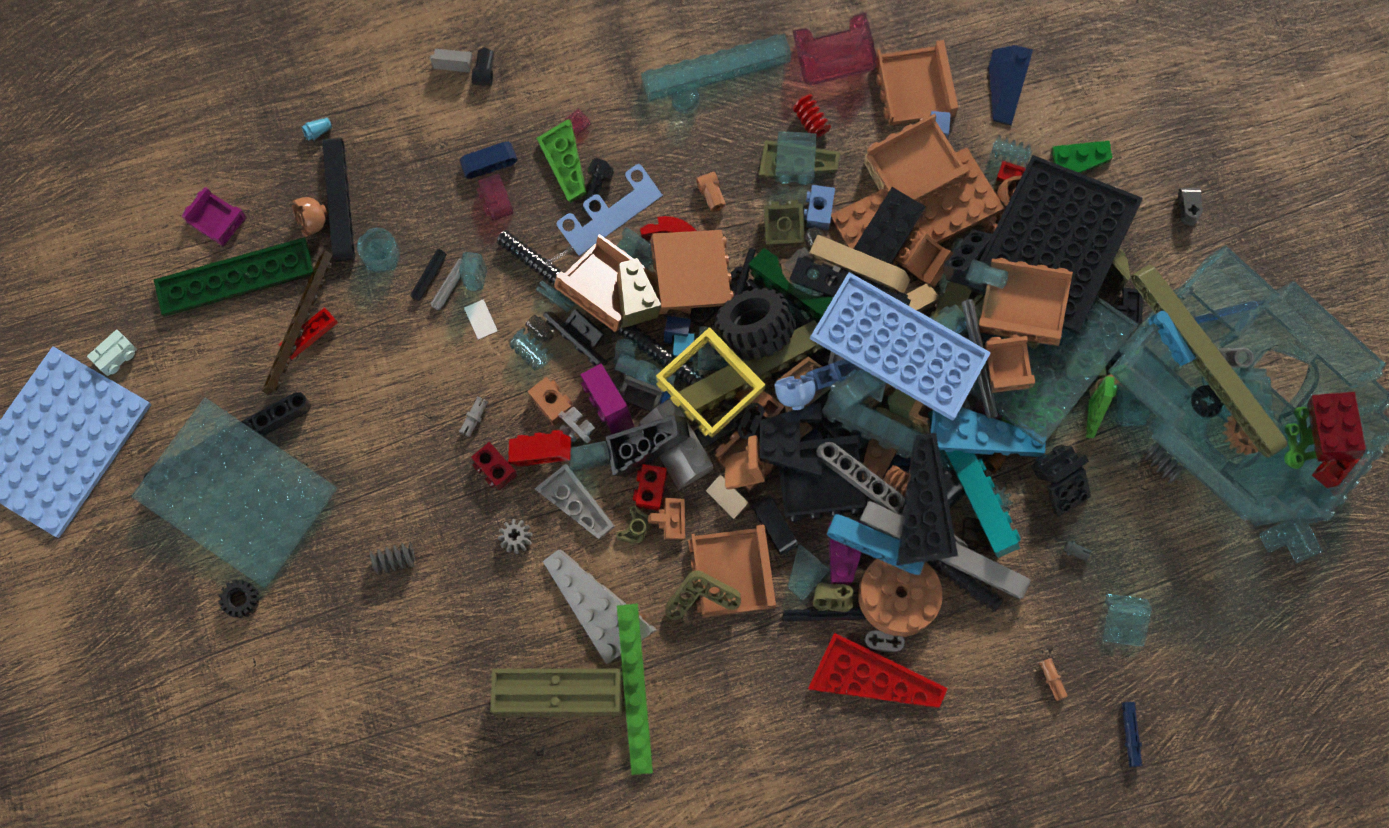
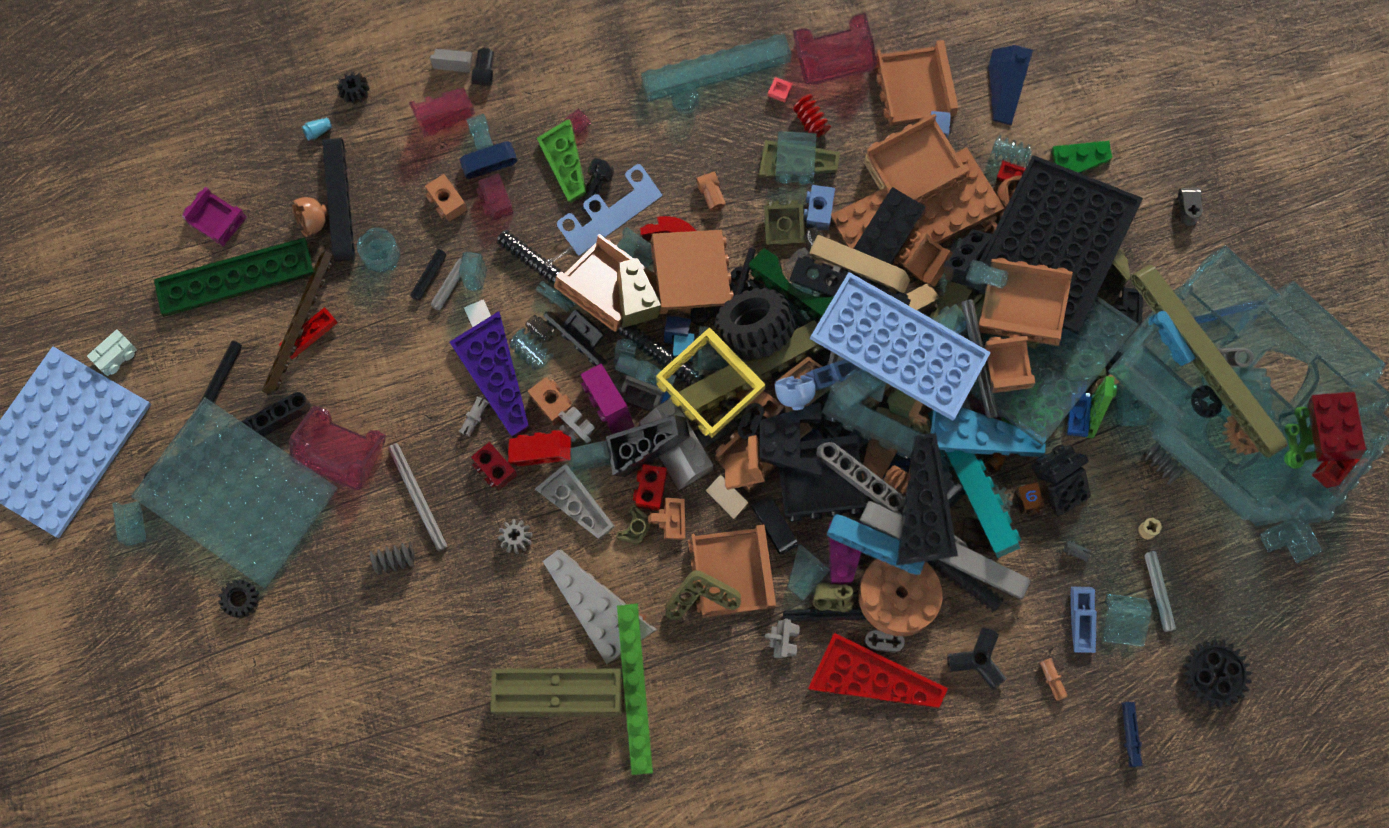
(129, 523): none -> clear light blue panel
(222, 371): none -> black axle
(334, 449): none -> clear pink windscreen
(353, 87): none -> black gear
(417, 497): none -> light grey axle
(442, 112): none -> clear pink wedge
(442, 188): none -> nougat brick
(479, 129): none -> clear light blue piece
(490, 364): none -> dark purple wing
(780, 89): none -> coral plate
(780, 639): none -> light grey hips
(984, 647): none -> black piece
(1029, 499): none -> reddish brown brick
(1079, 417): none -> blue hinge
(1083, 619): none -> medium blue slope
(1149, 534): none -> tan bush
(1160, 591): none -> light grey axle
(1233, 683): none -> black gear

